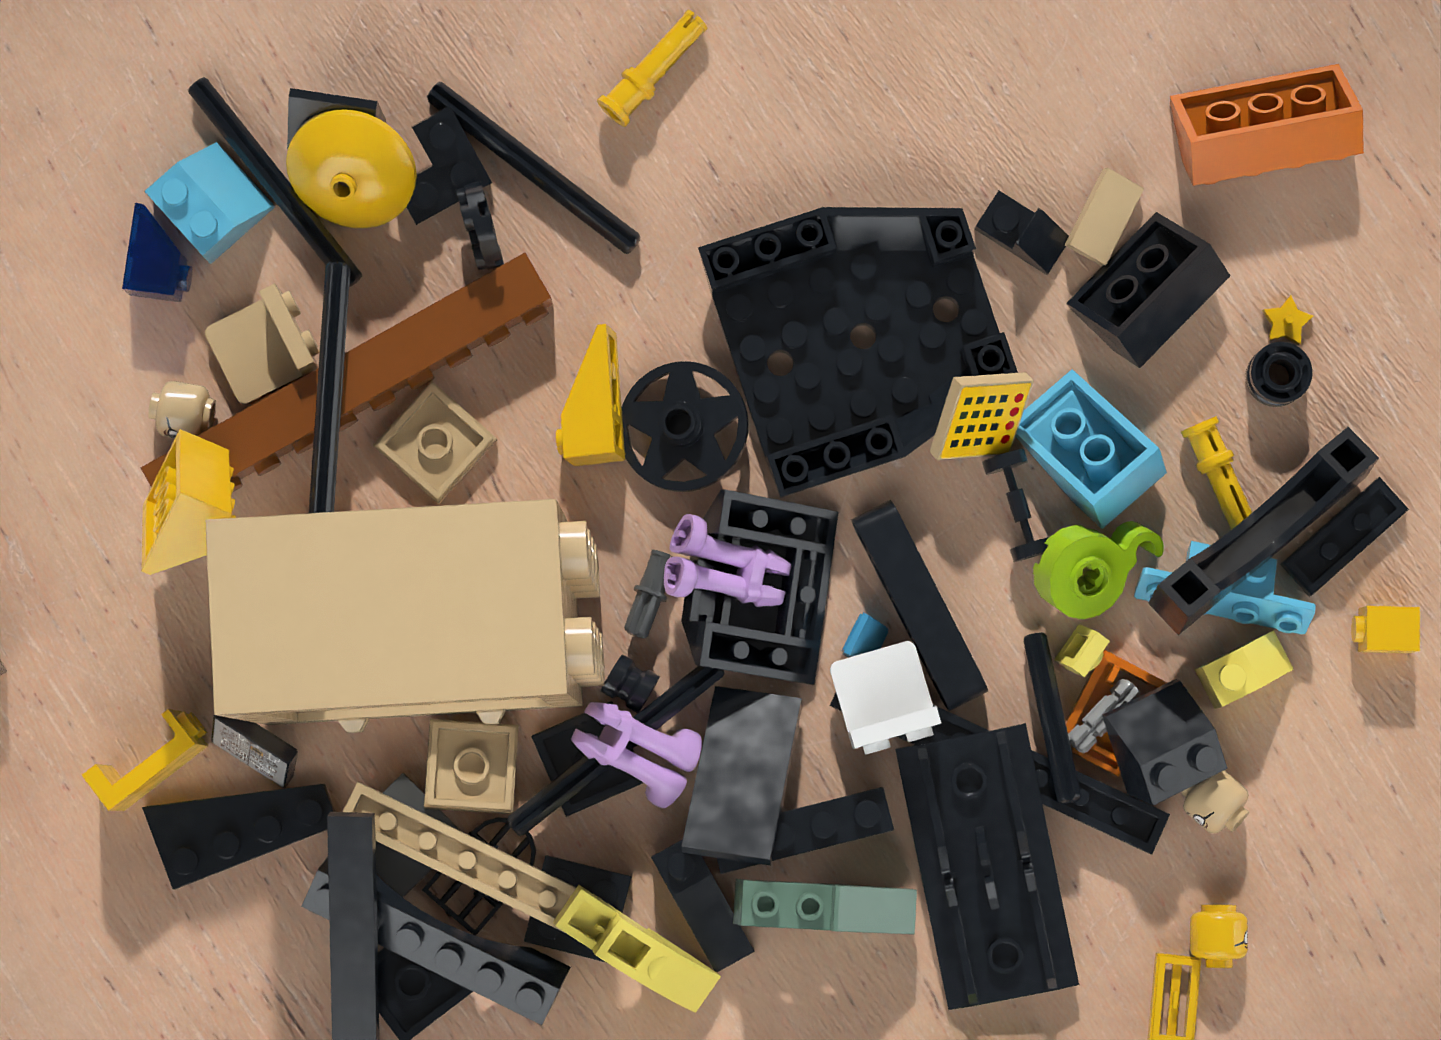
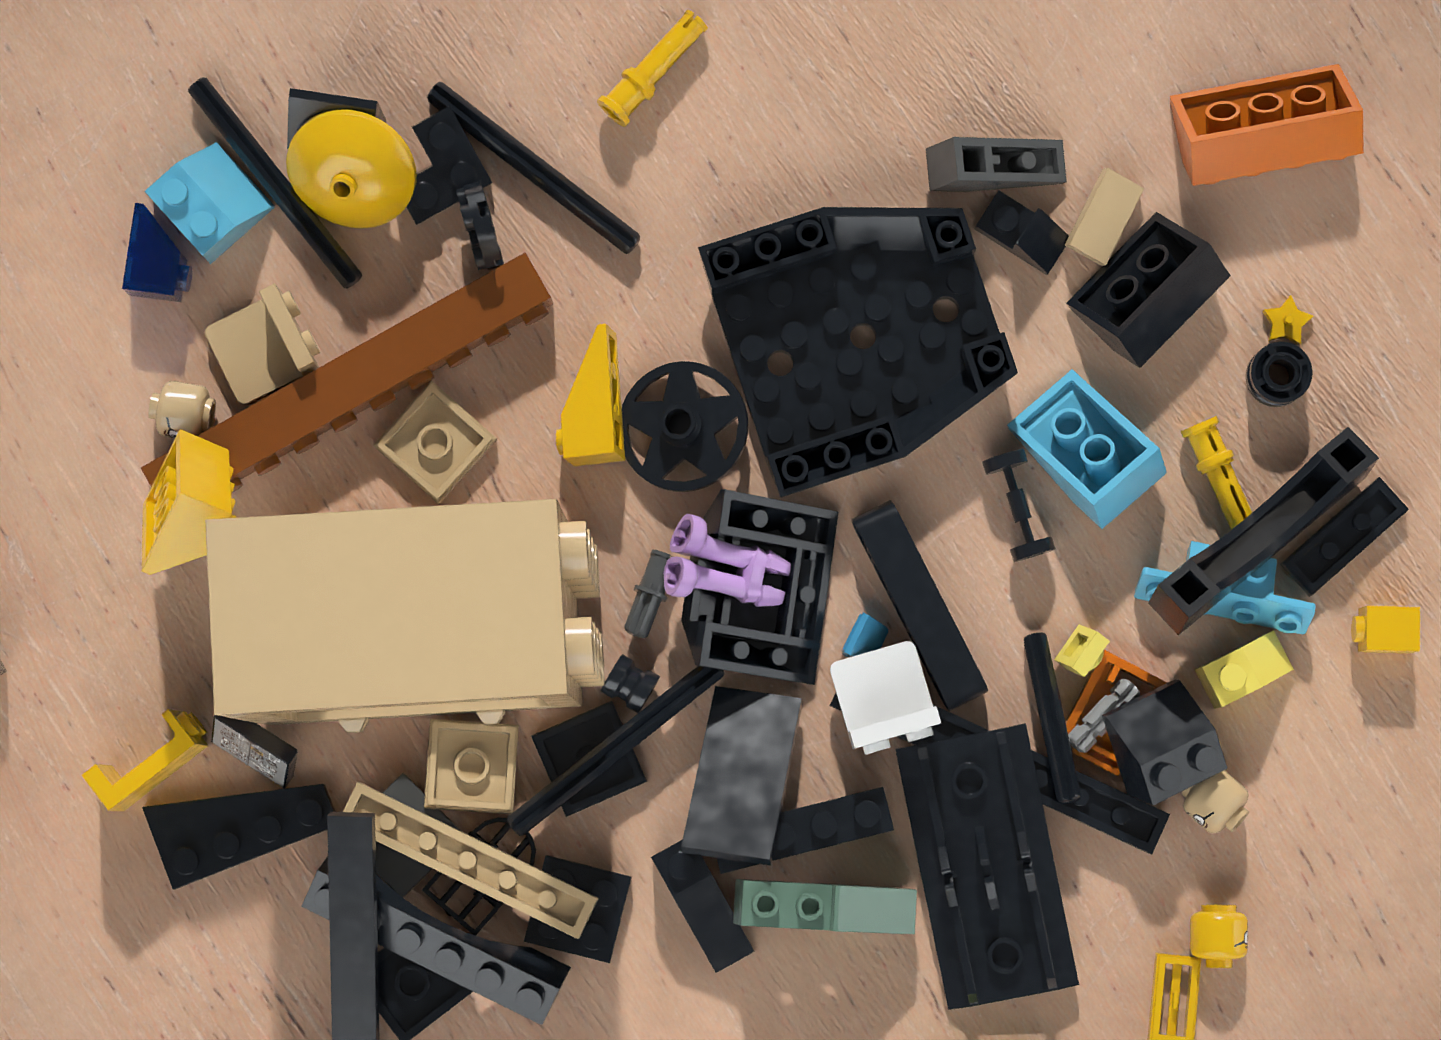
(329, 387): black axle -> none
(636, 950): light yellow slope -> none
(662, 783): lavender piece -> none
(981, 415): tile -> none
(994, 163): none -> dark grey slope
(1086, 570): lime piece -> none

